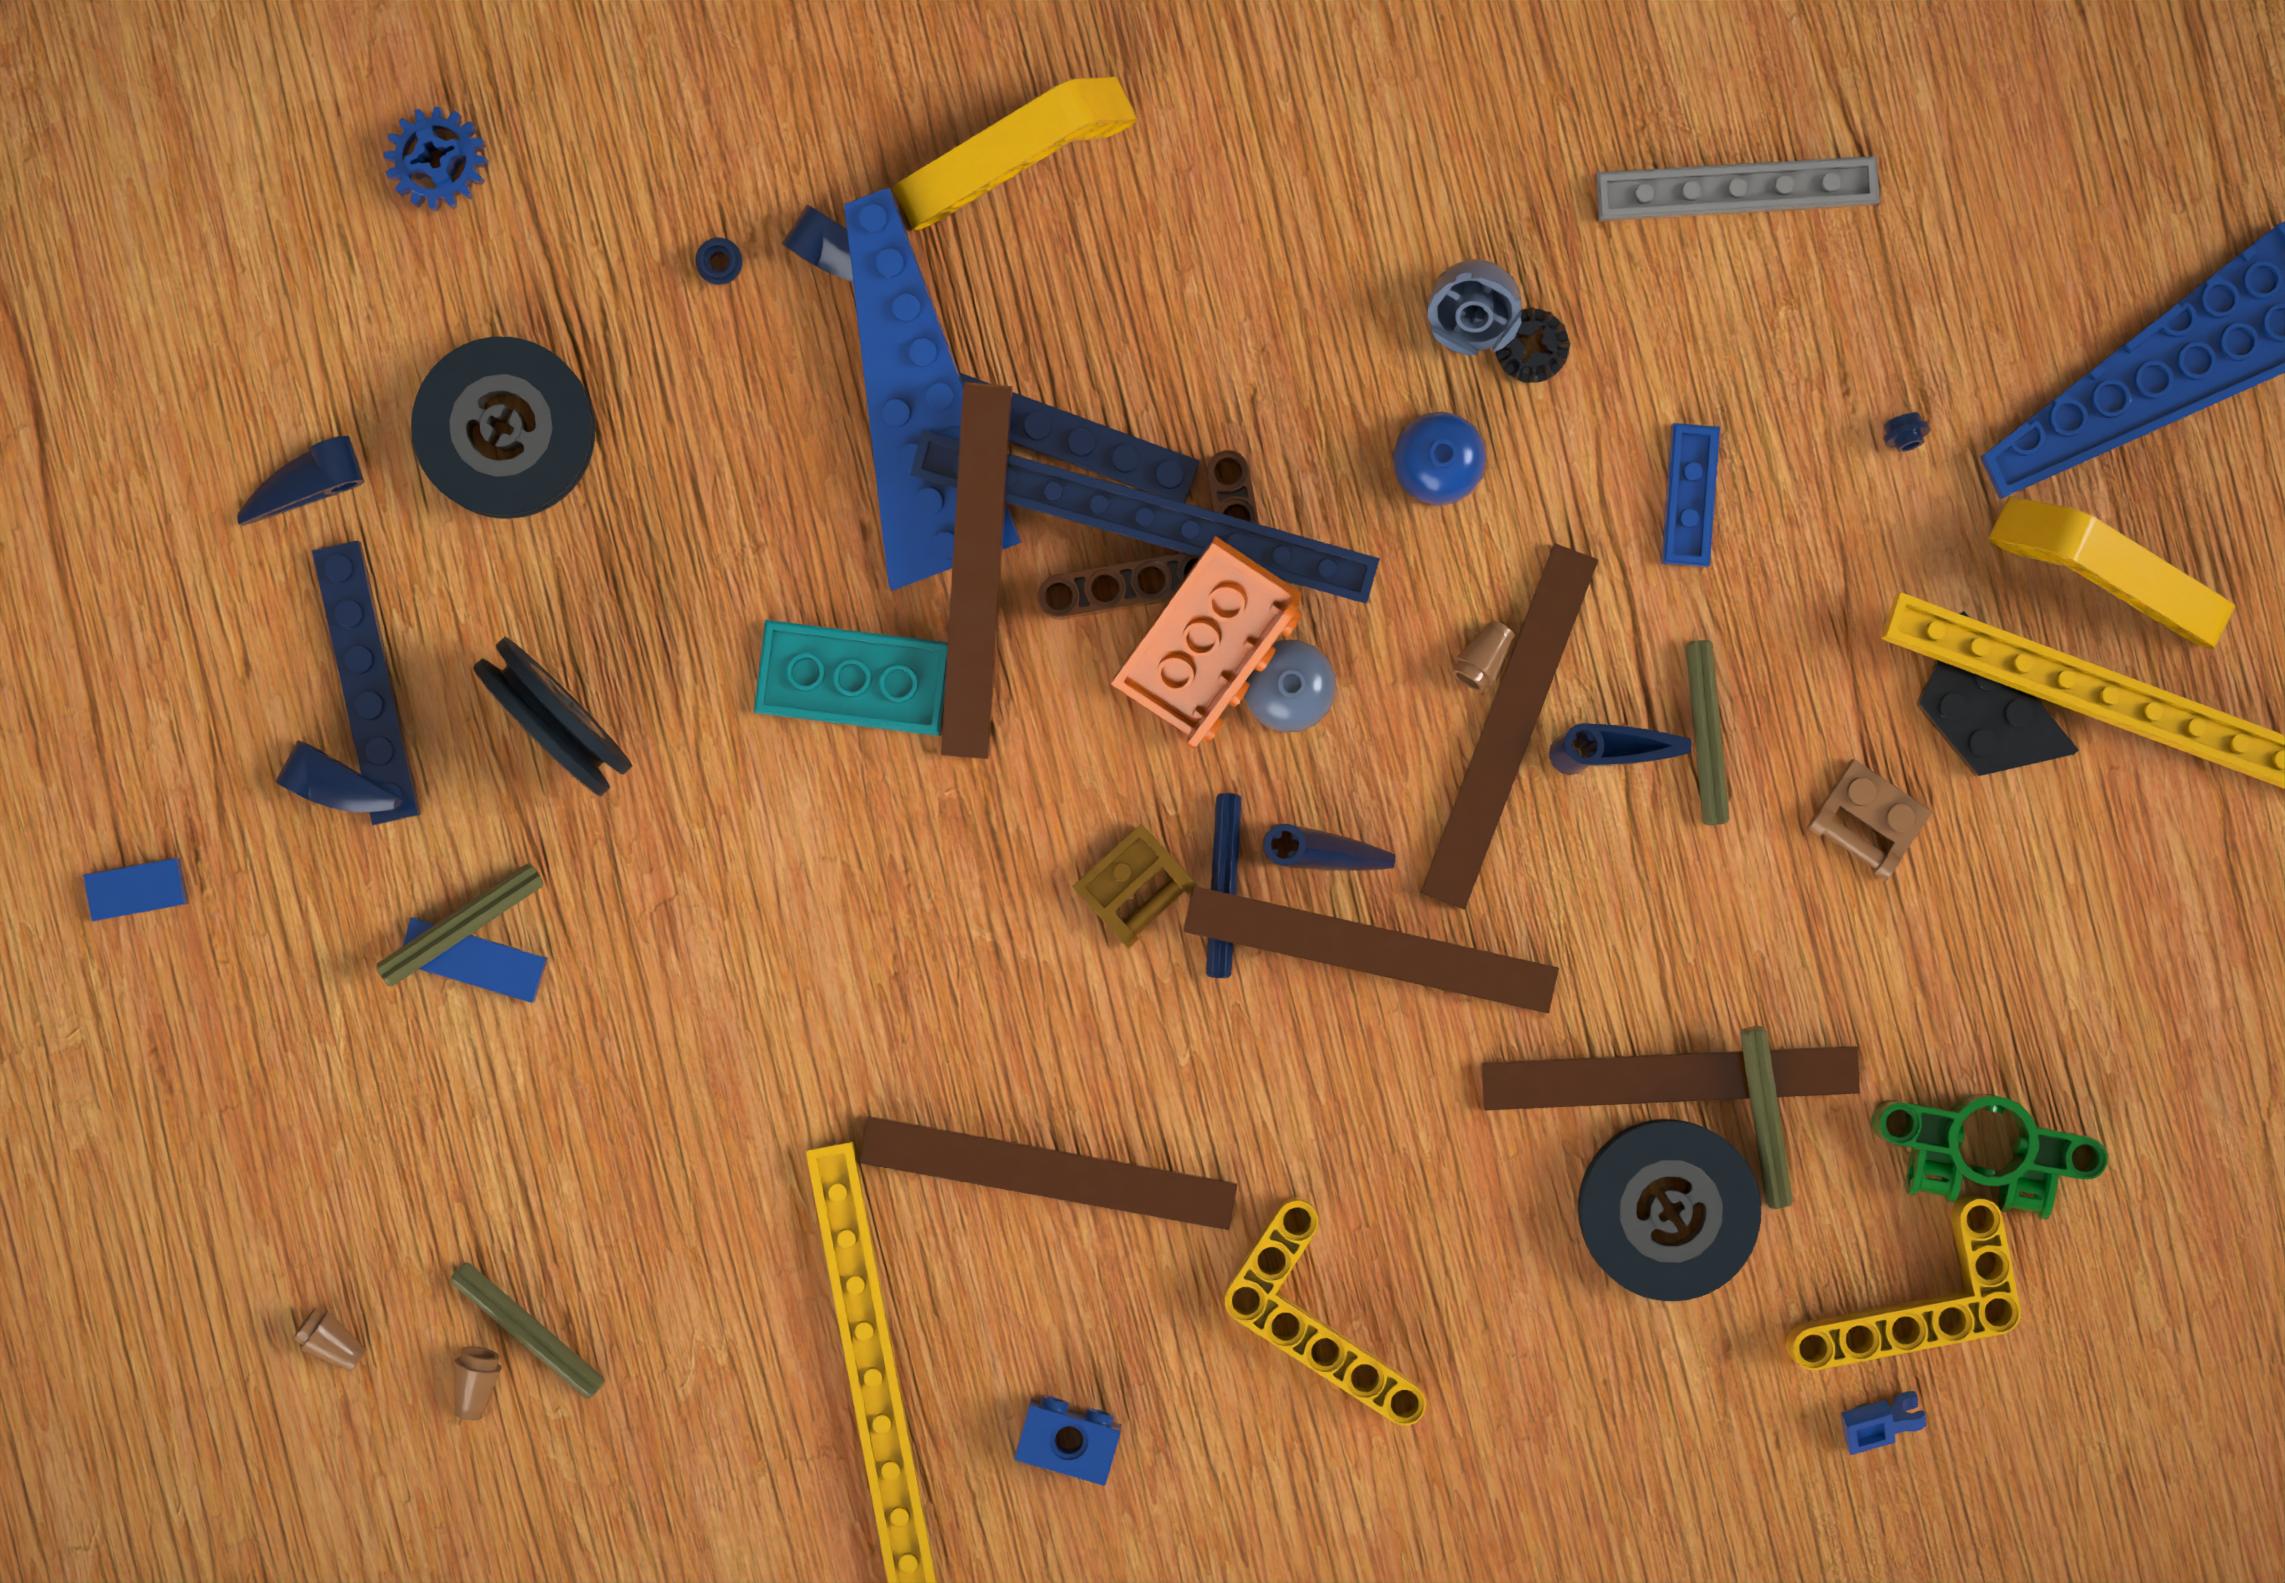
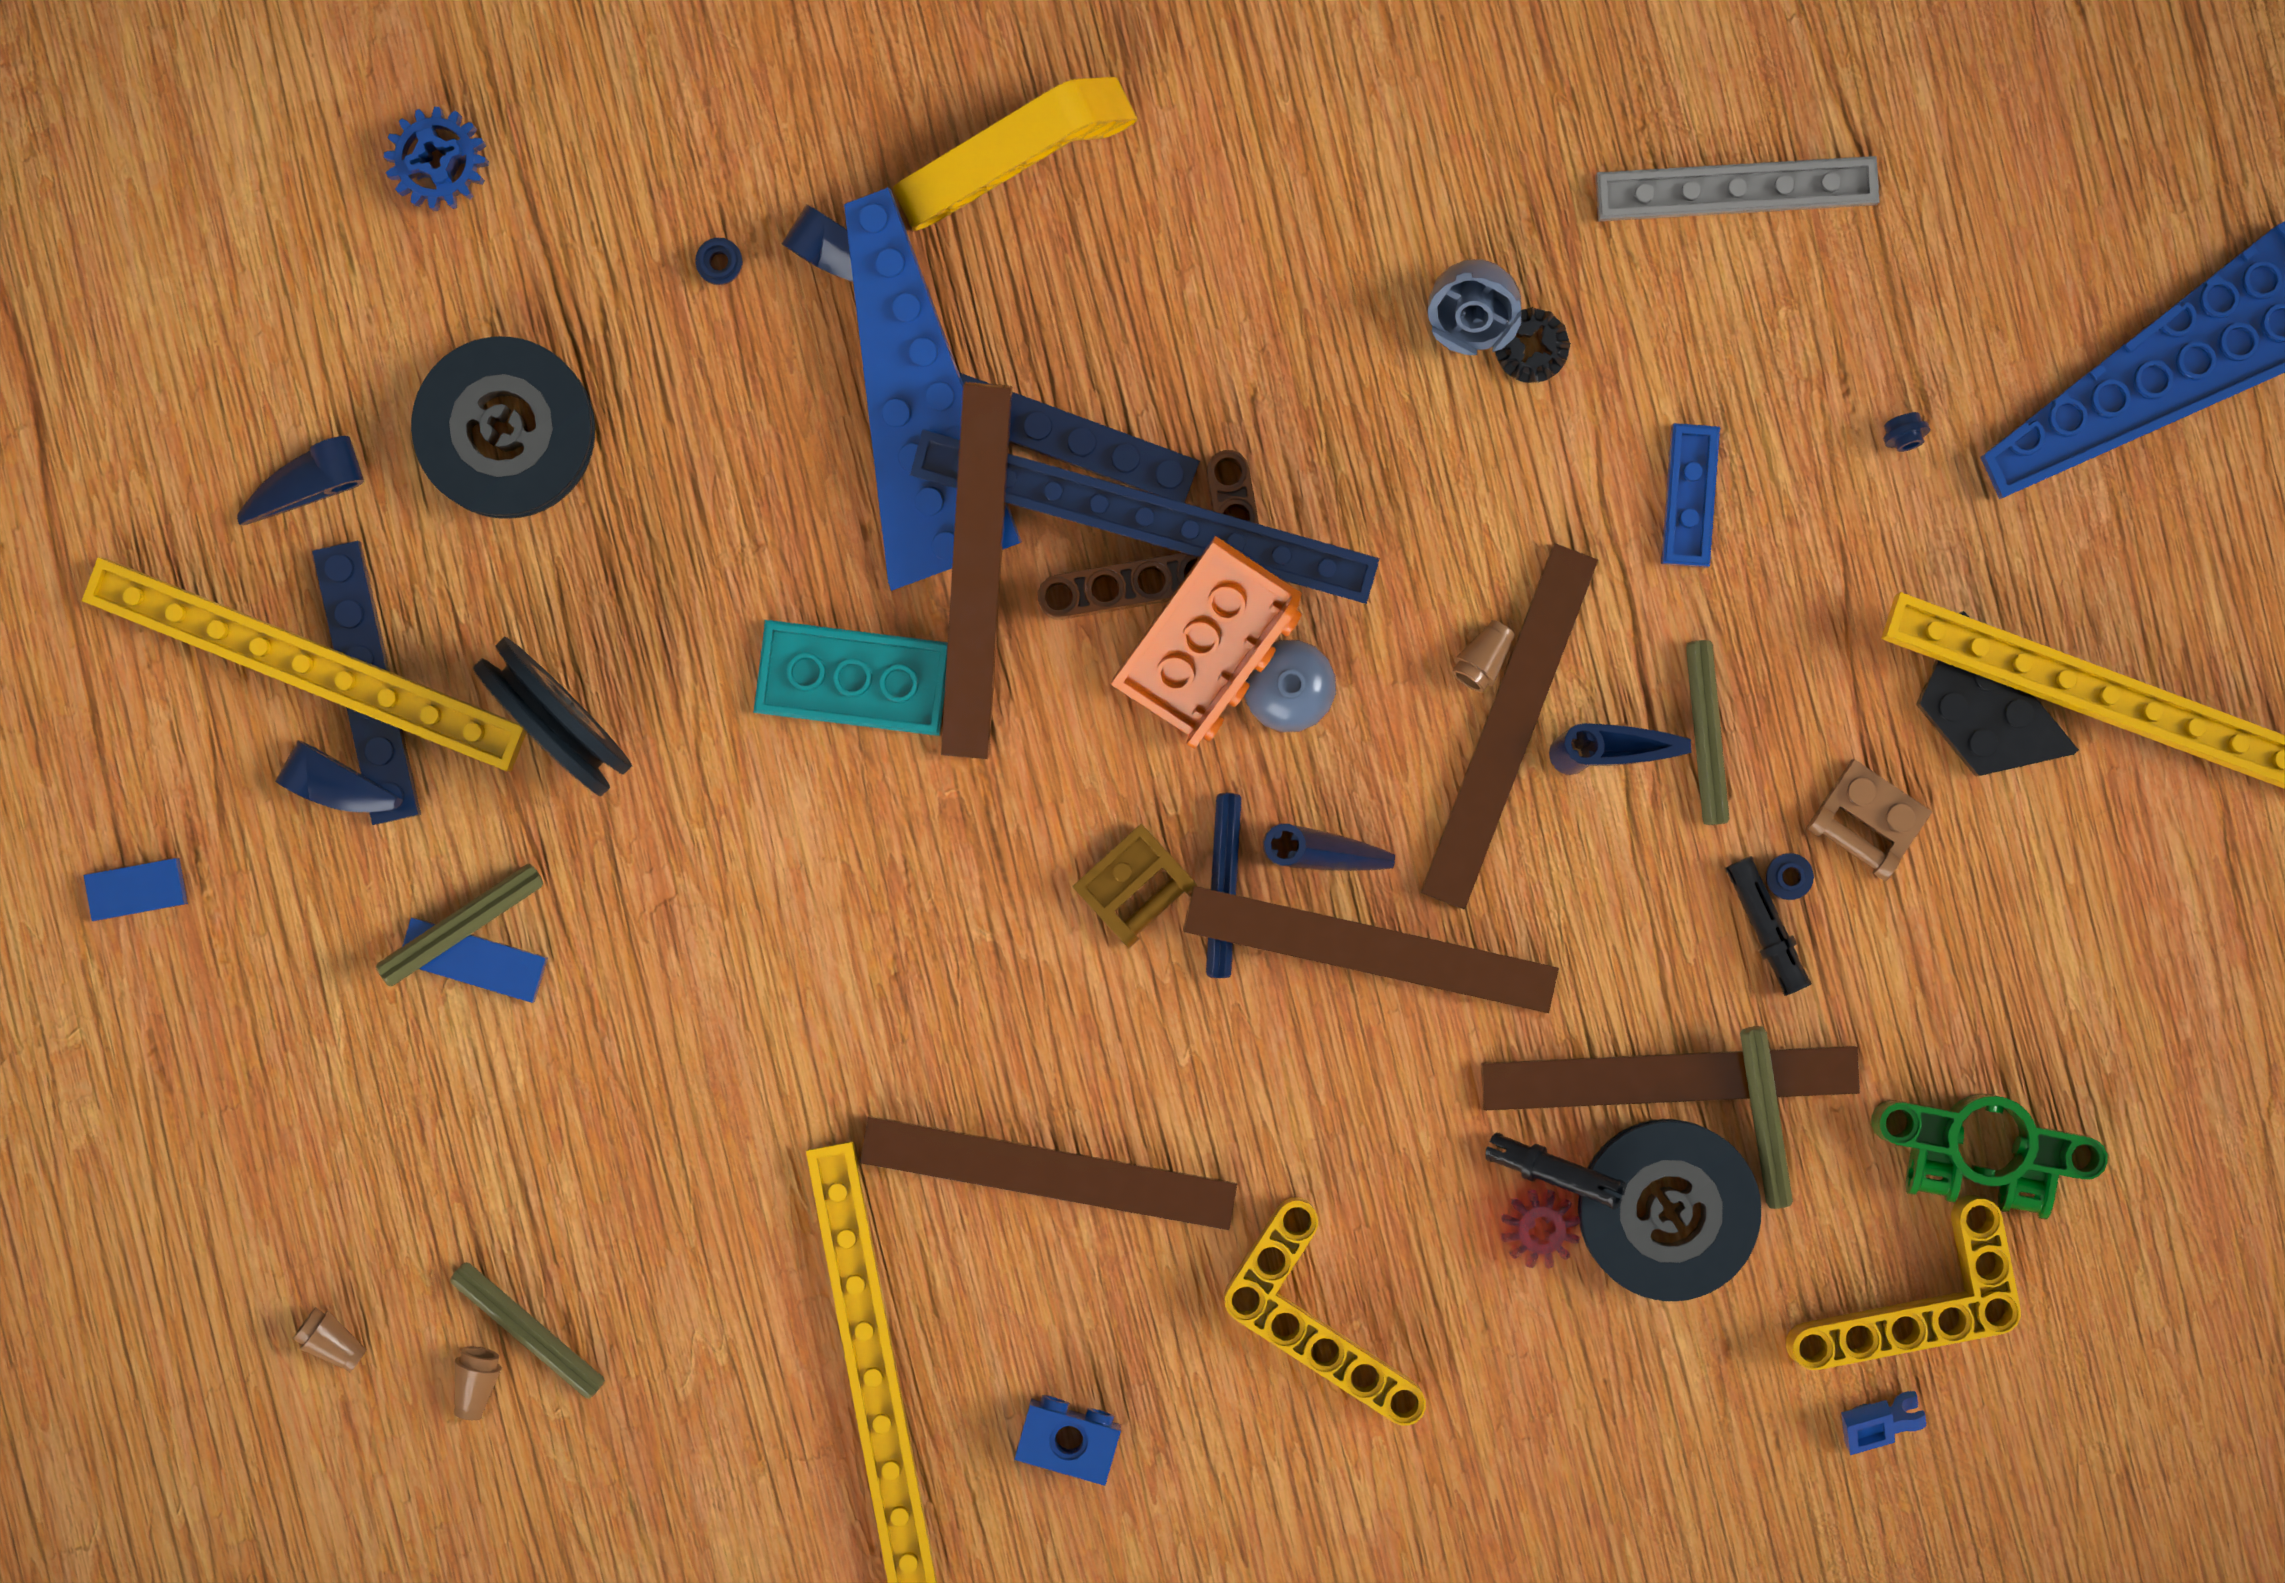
(305, 664): none -> yellow plate
(1439, 458): blue cylinder -> none
(1538, 1164): none -> black pin
(1553, 1236): none -> clear pink gear
(1772, 935): none -> black pin
(1775, 880): none -> dark blue plate
(2115, 564): yellow beam -> none

